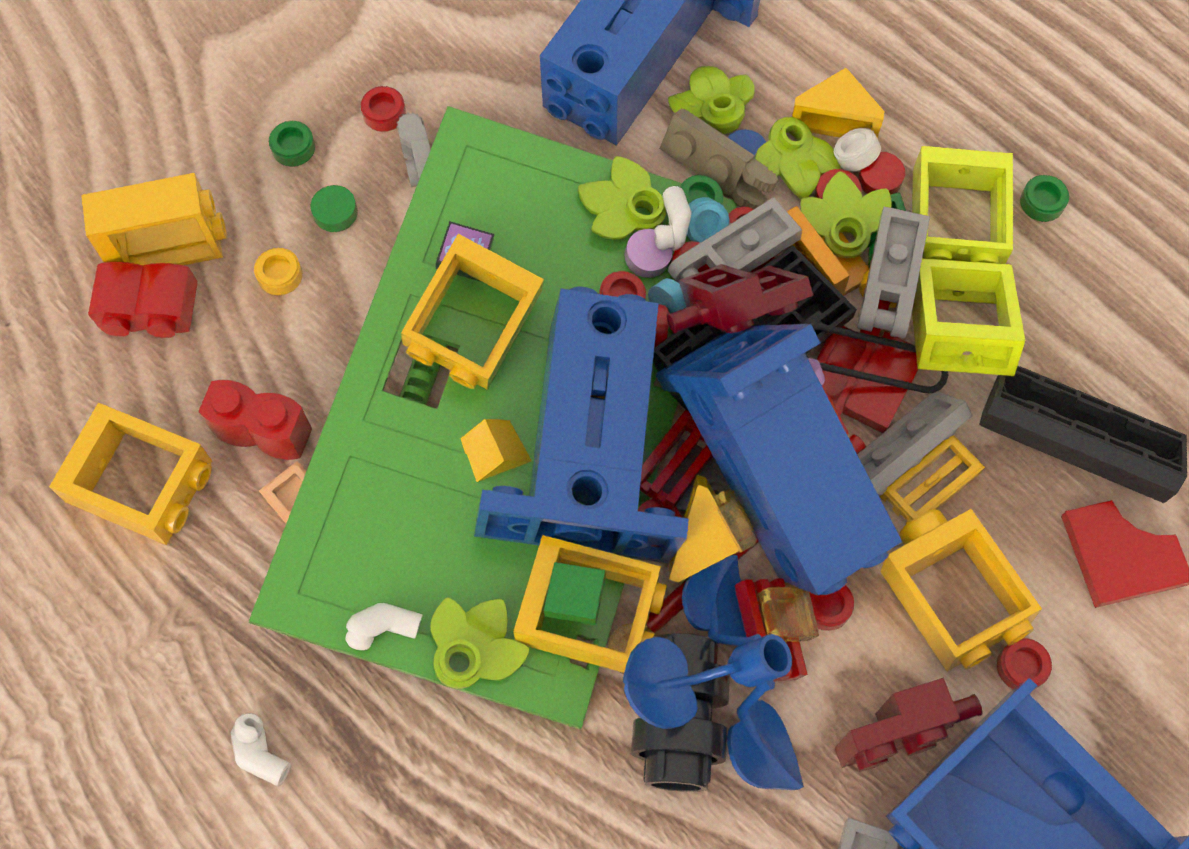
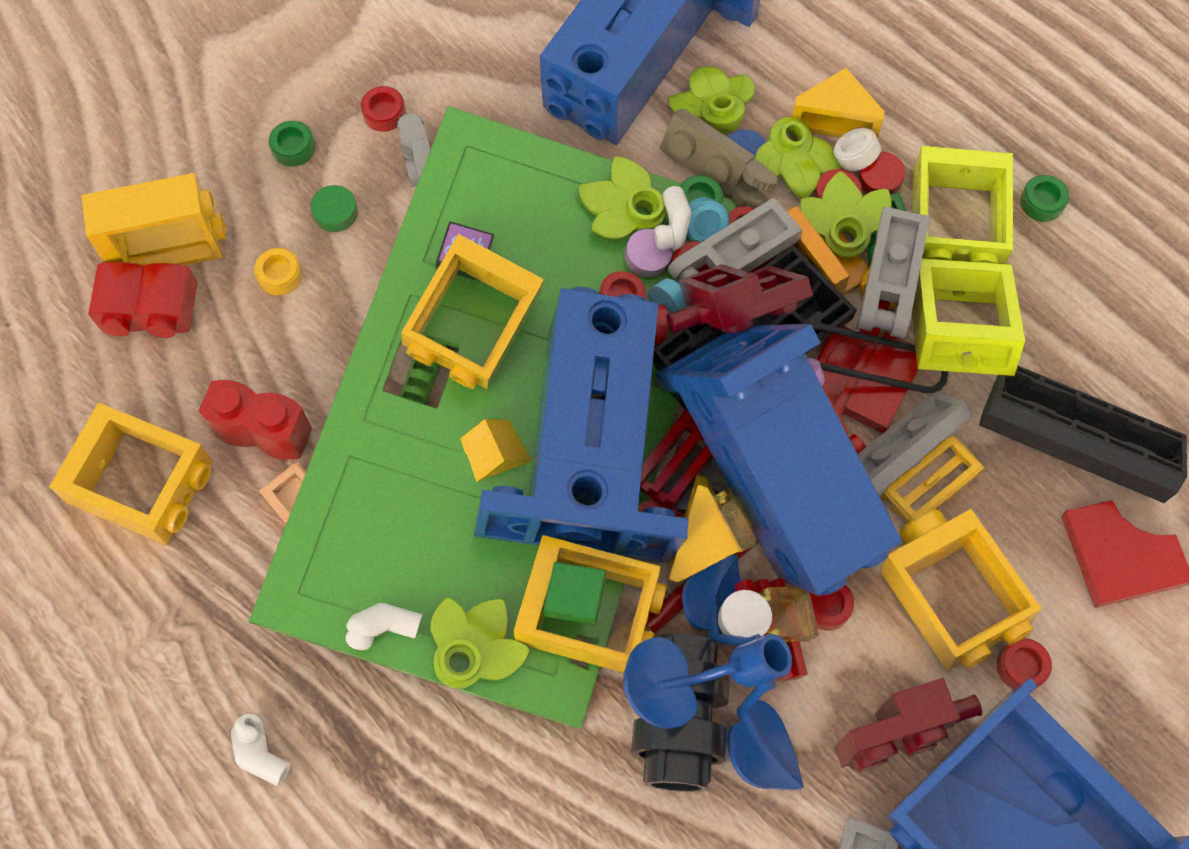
(744, 614): none -> white tile

